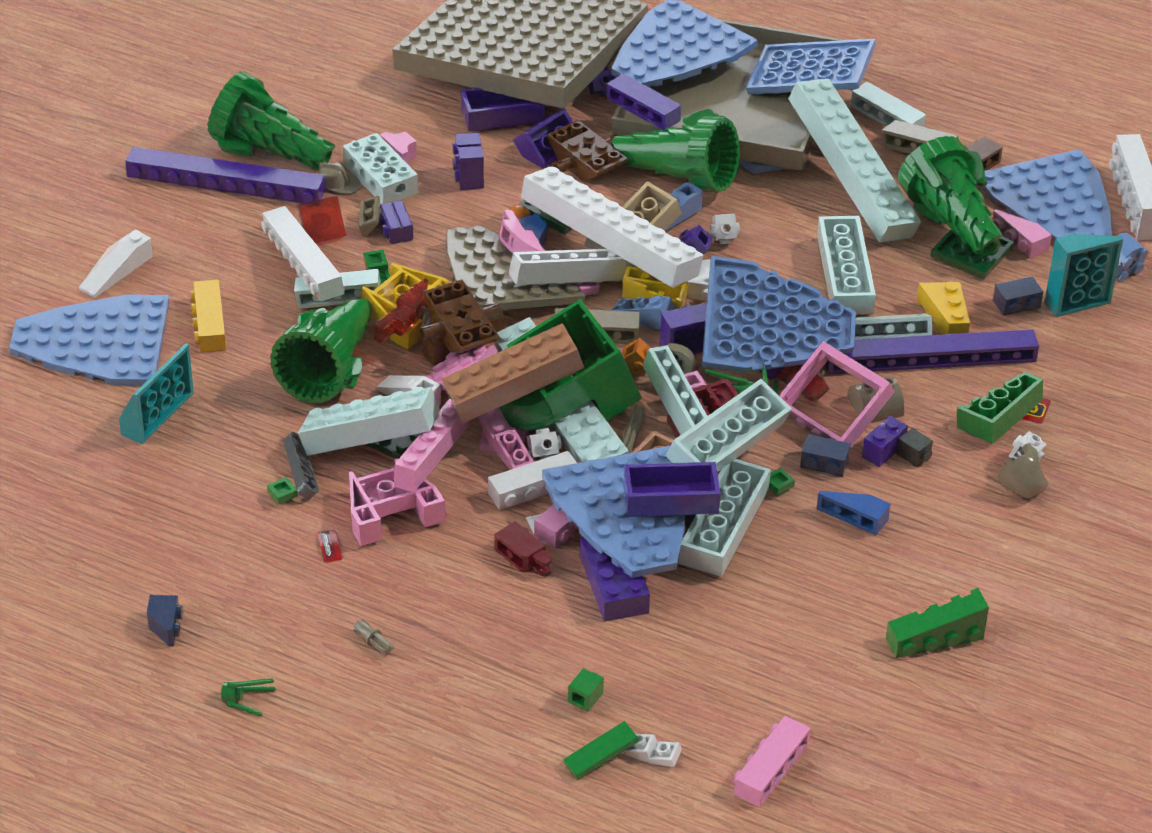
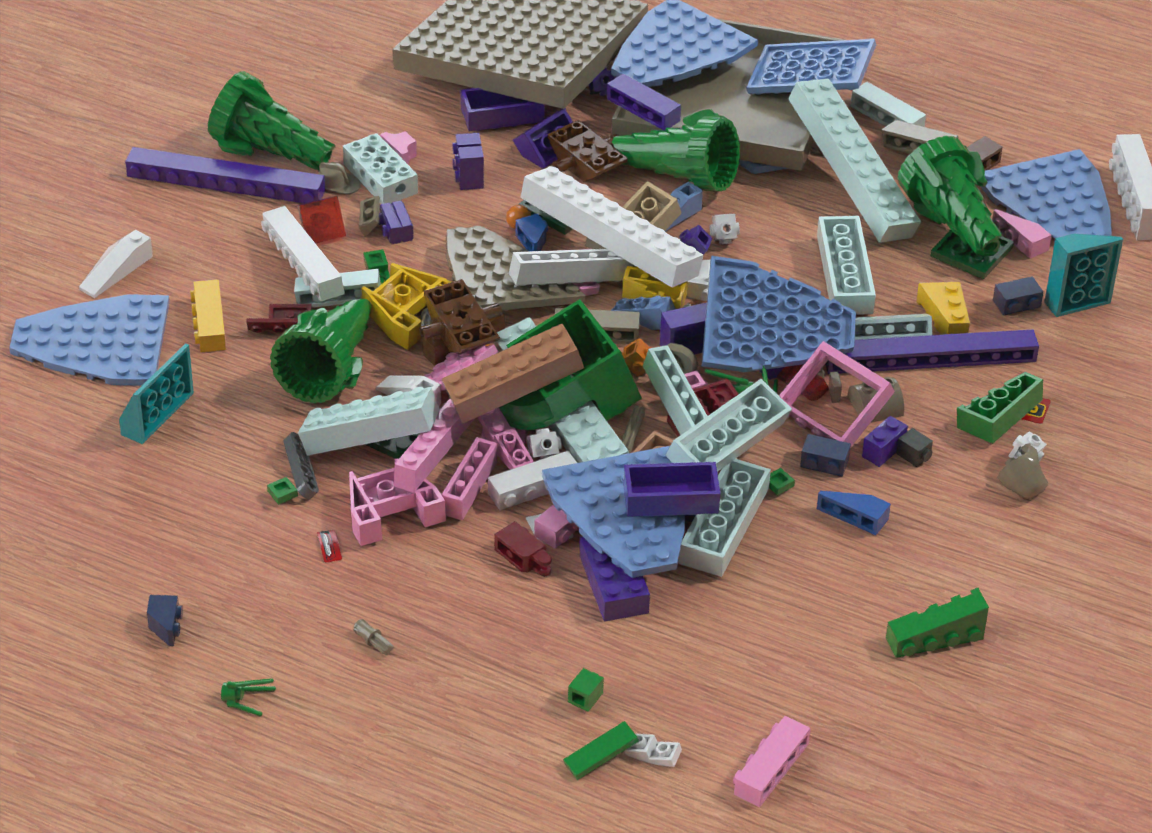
(280, 318): none -> dark red bracket
(403, 318): clear red slope -> none
(469, 478): none -> bright pink brick
(515, 236): bright pink slope -> none
(835, 387): none -> dark tan tile
(1131, 257): medium blue brick -> none

